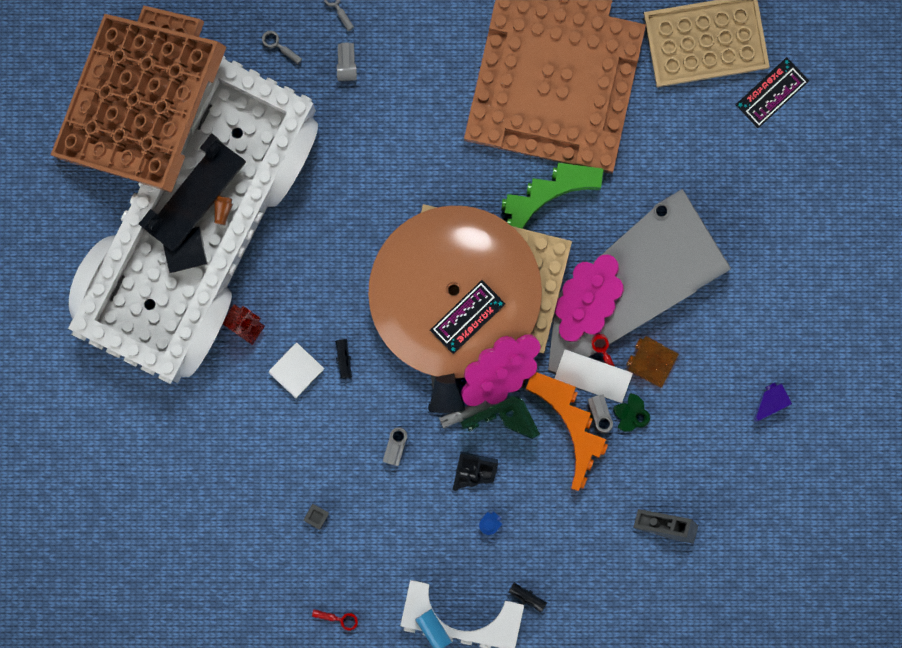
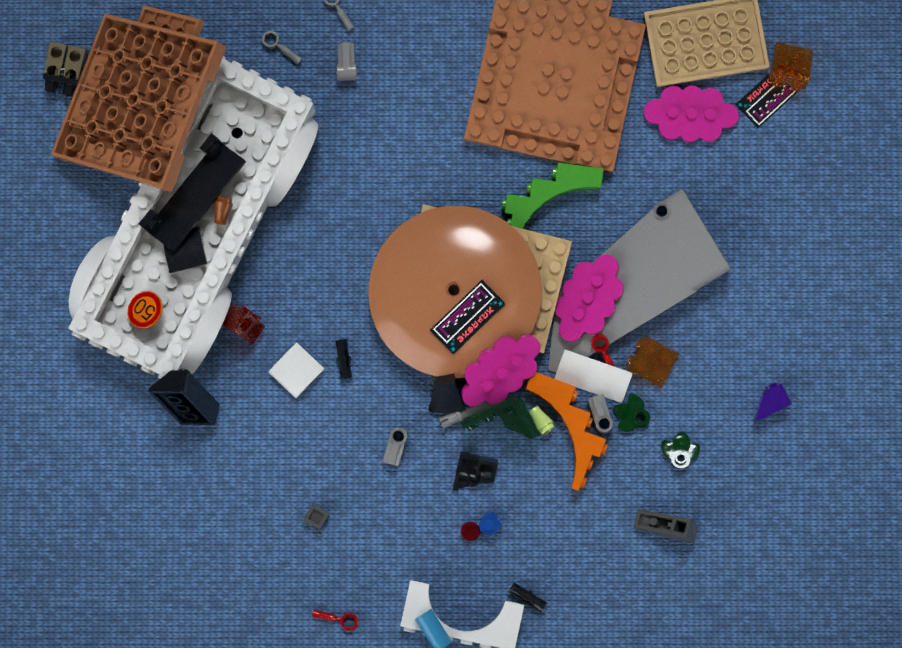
(64, 67): none -> dark tan hips
(145, 309): none -> piece
(185, 398): none -> black slope
(470, 531): none -> dark red plate
(541, 420): none -> yellowish green cone
(680, 447): none -> dark green plate
(691, 114): none -> dark pink plate
(790, 66): none -> clear orange plate

